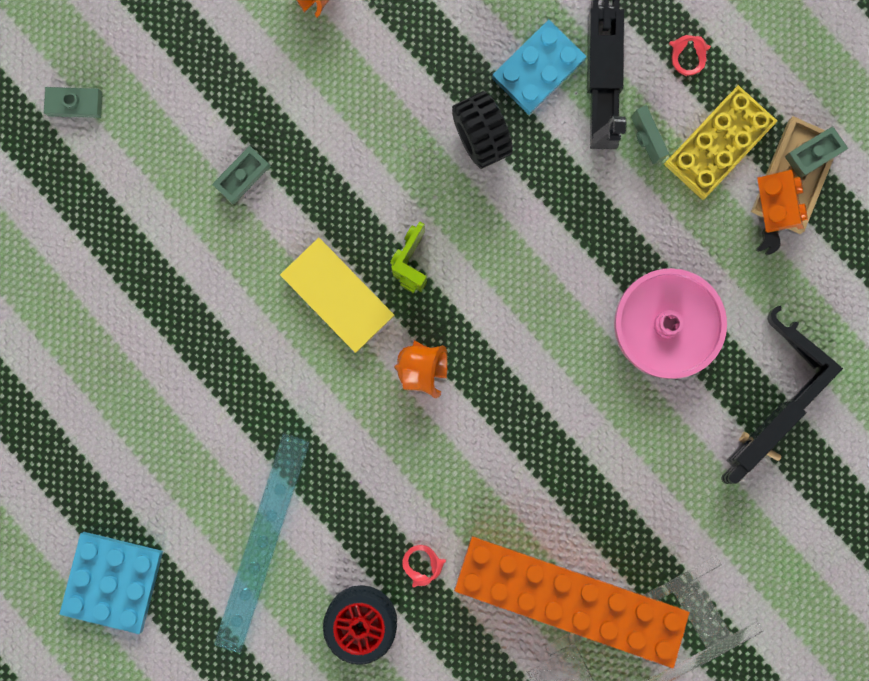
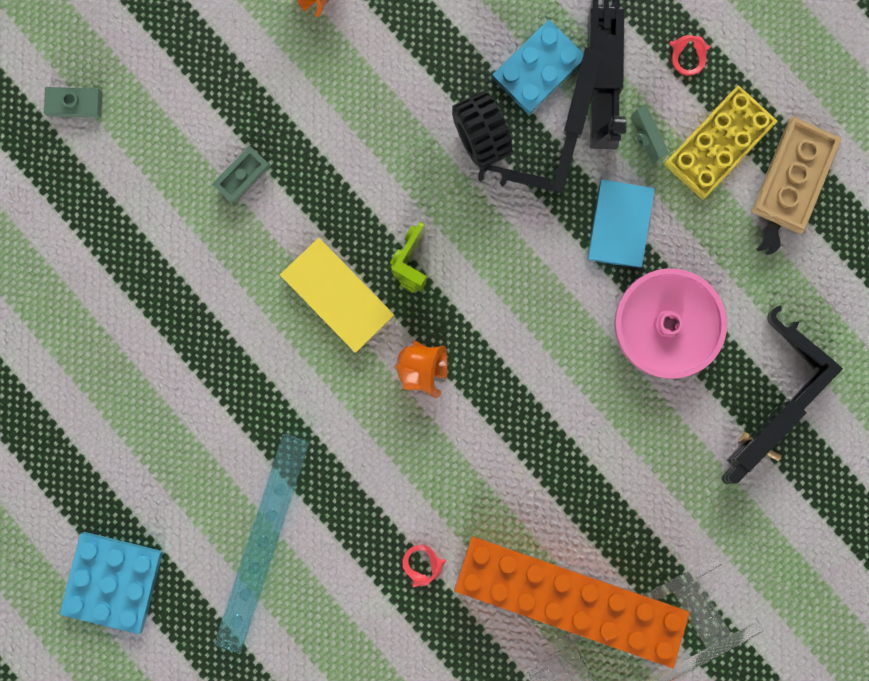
(363, 643): wheel -> none
(573, 128): none -> black hinge
(620, 224): none -> medium azure tile
(781, 201): orange bracket -> none
(816, 152): sand green plate -> none

